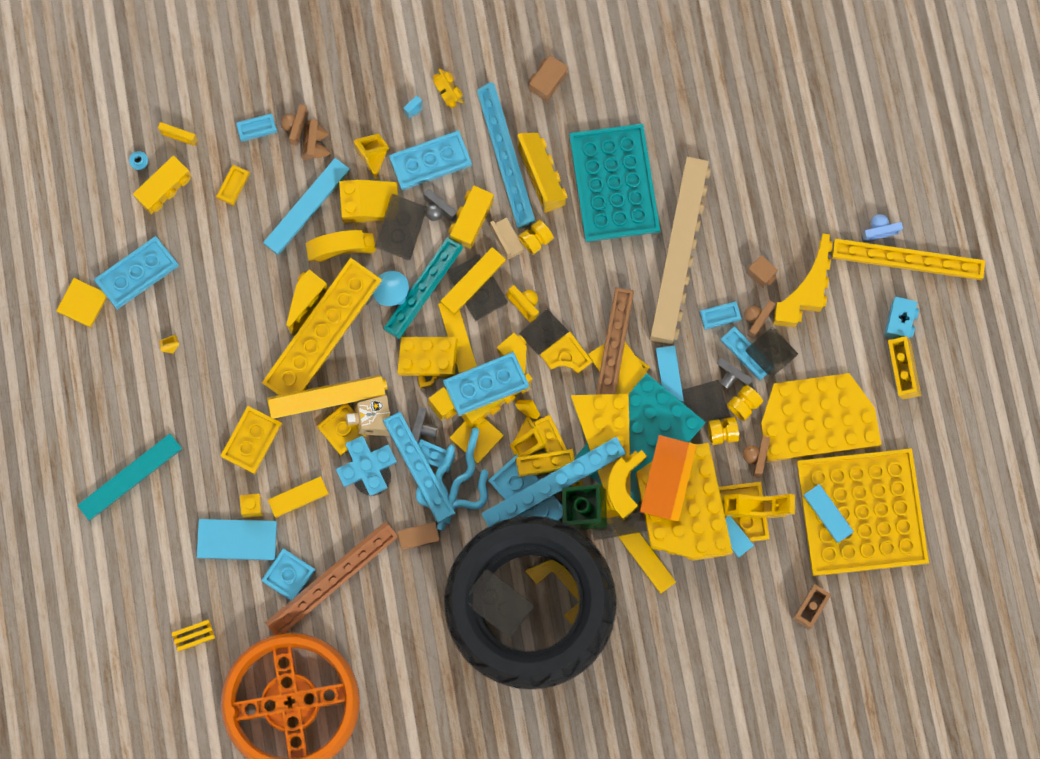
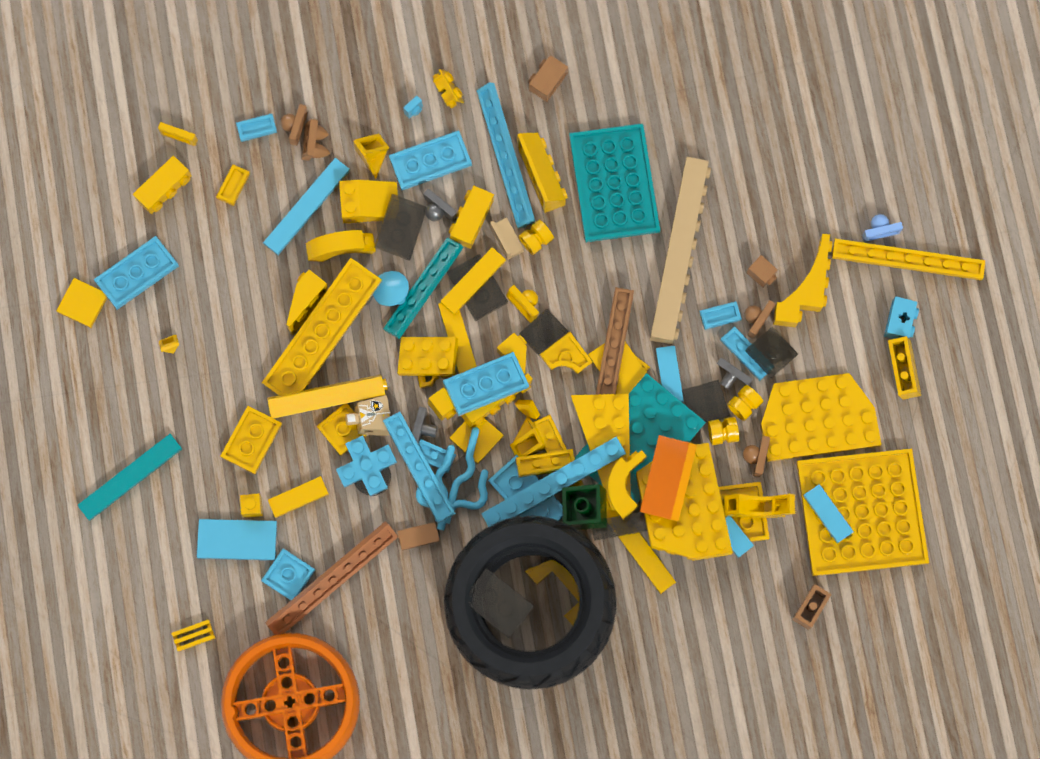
(141, 165): medium azure plate -> none

